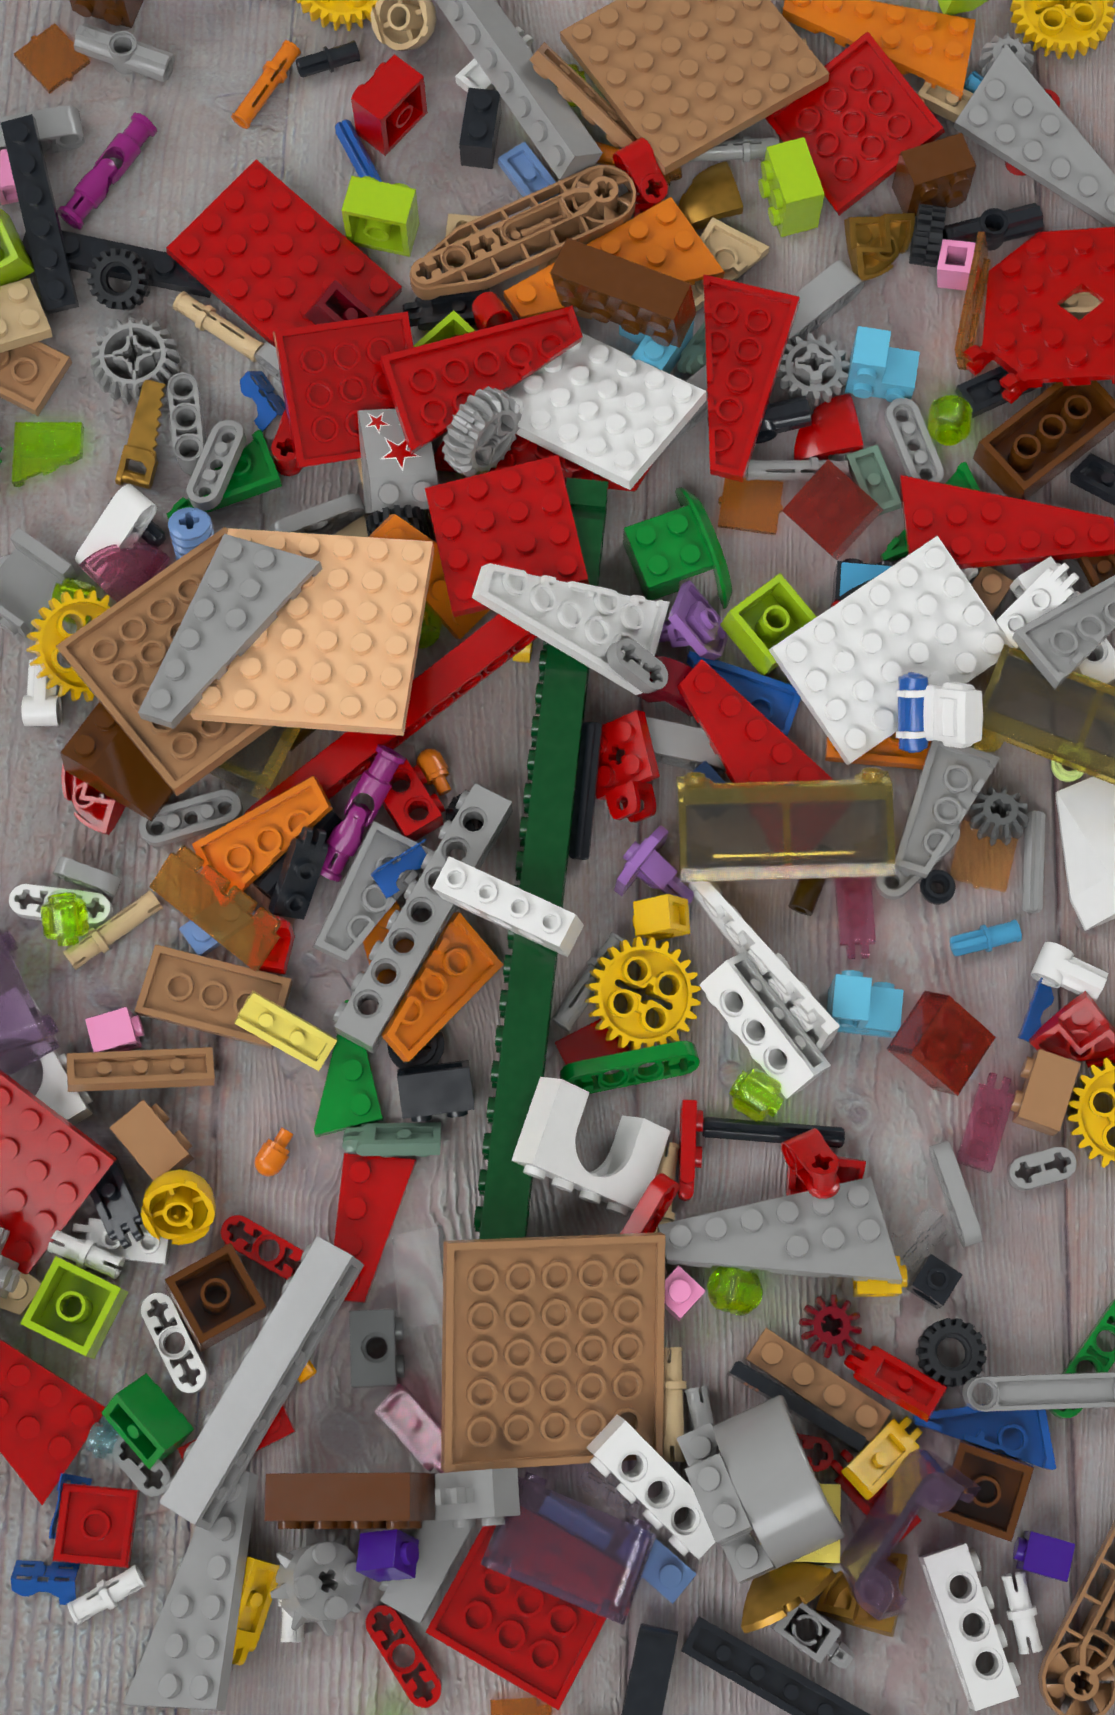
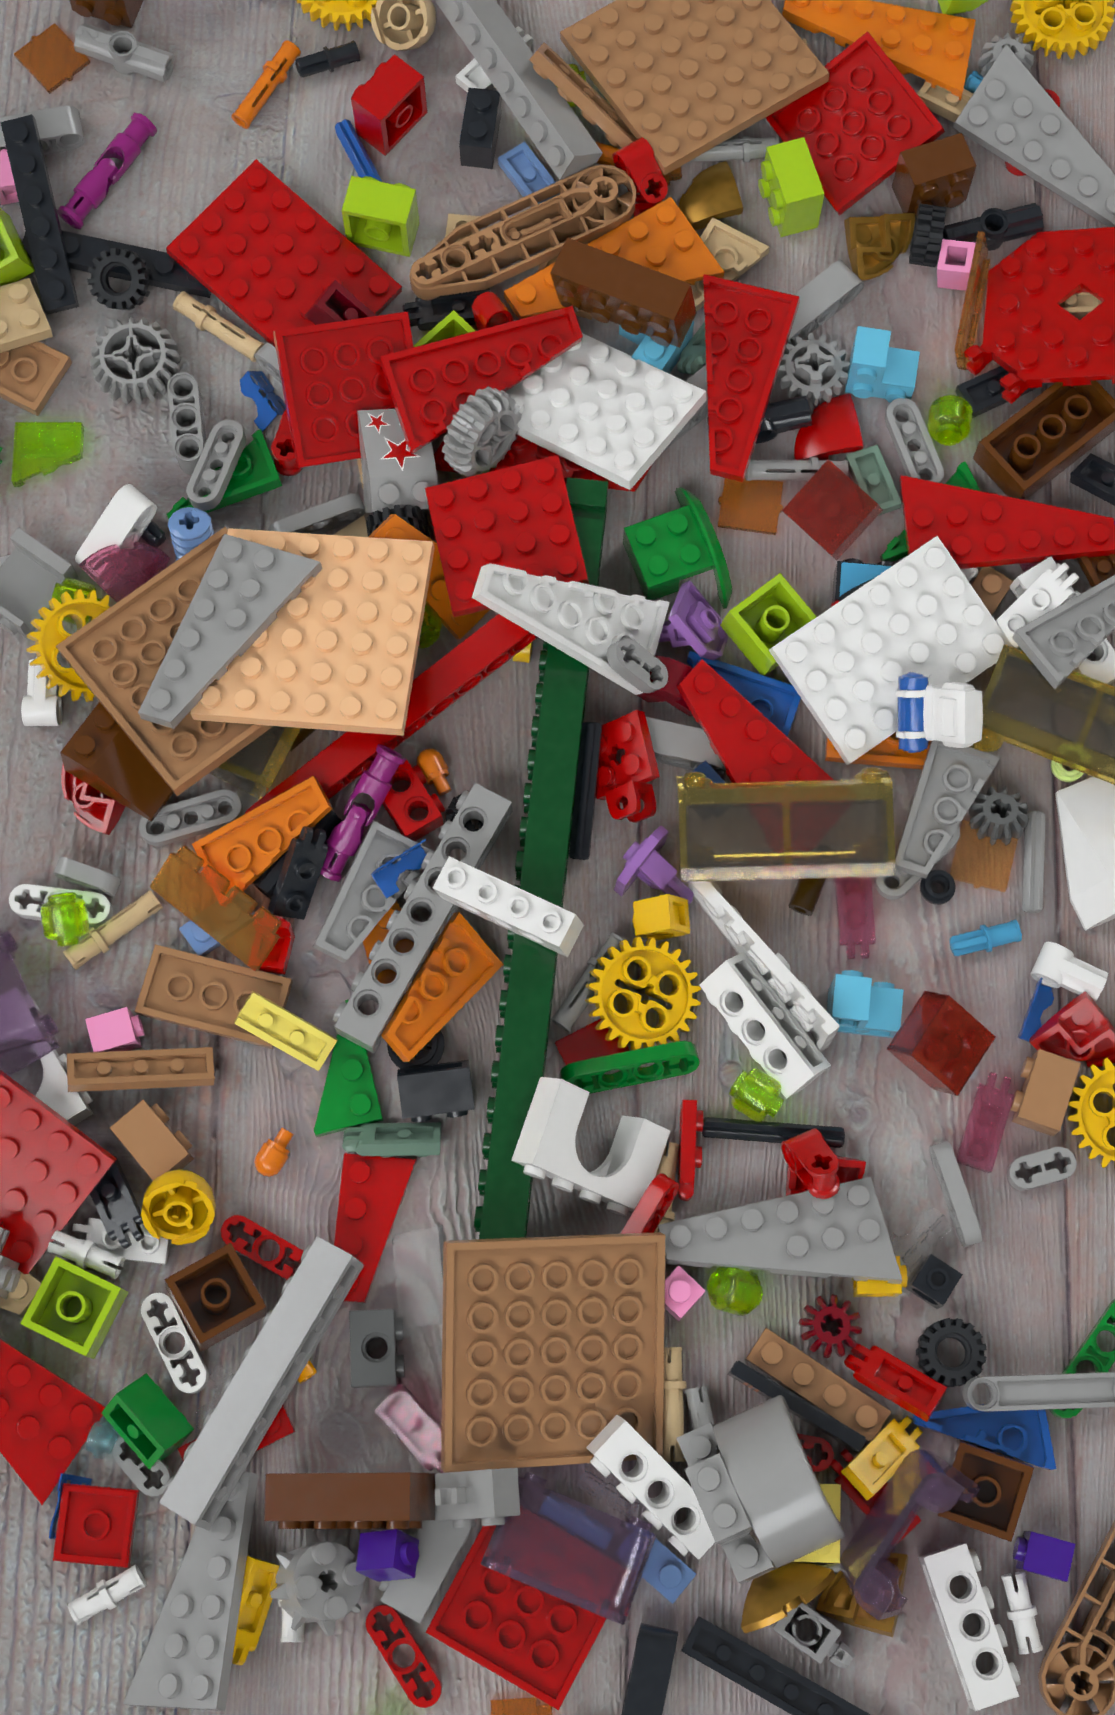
(62, 1589): blue piece -> none
(142, 437): pearl gold piece -> none

